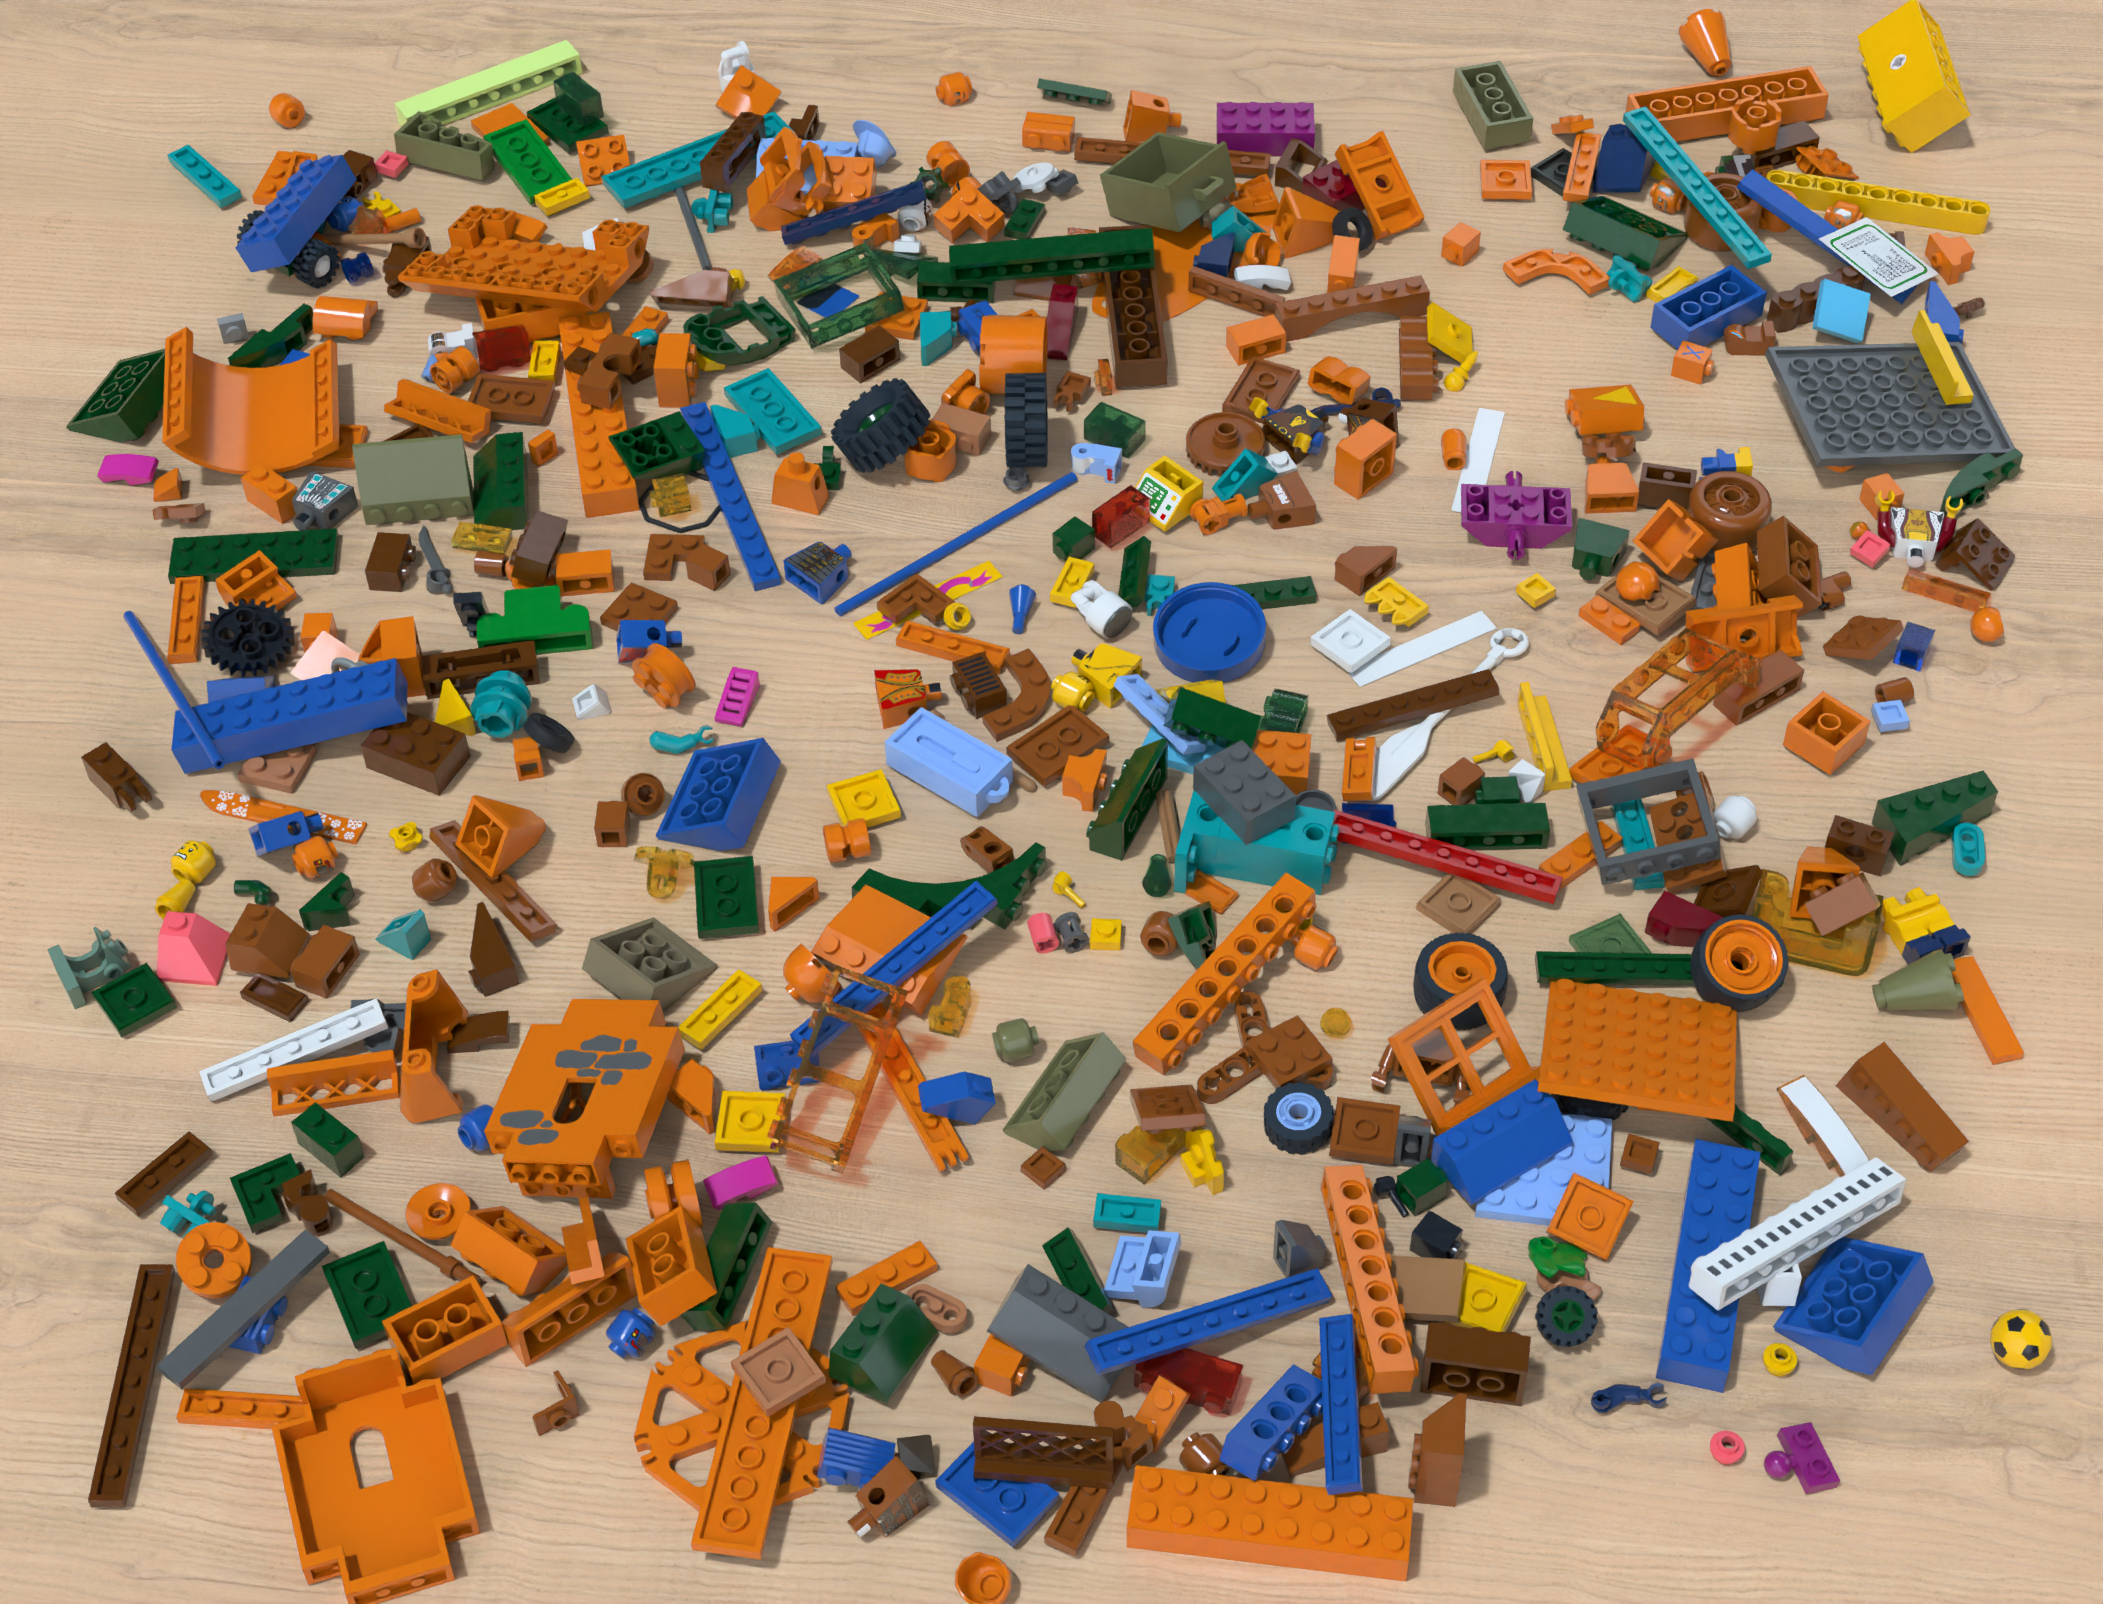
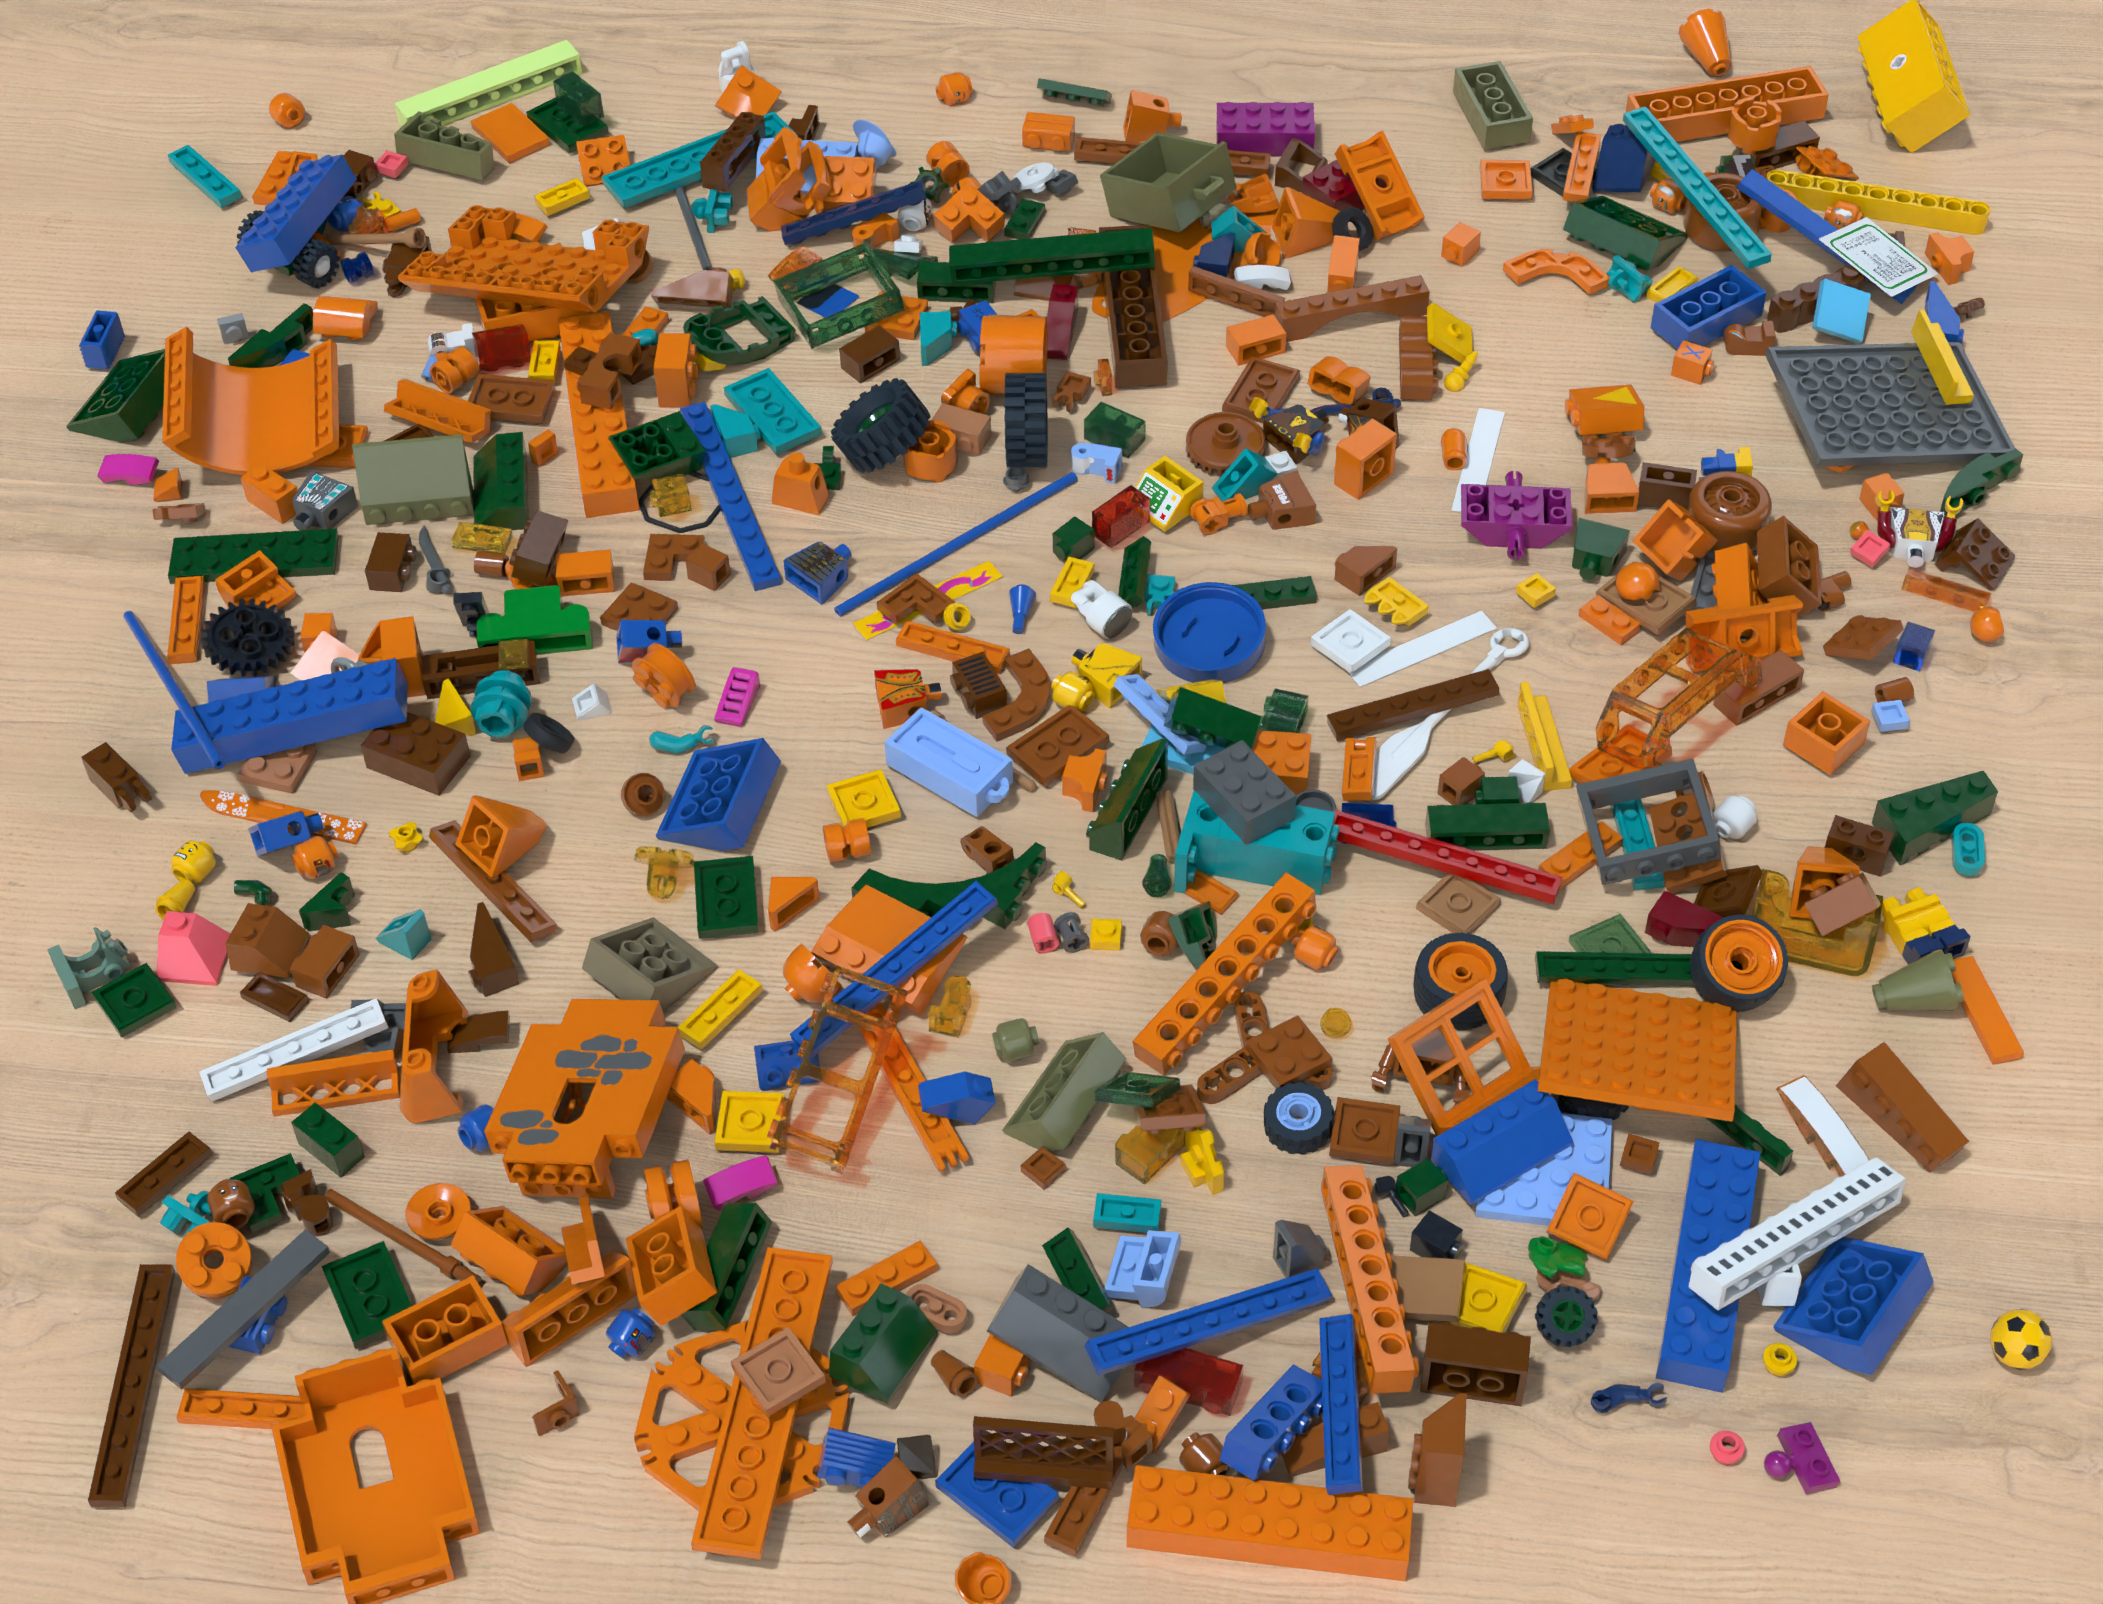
(102, 340): none -> blue brick
(231, 1203): none -> dark orange head
(434, 880): dark orange head -> none
(513, 654): none -> clear yellow plate
(526, 159): green plate -> none
(612, 824): dark orange brick -> none
(1137, 1089): none -> clear green tile

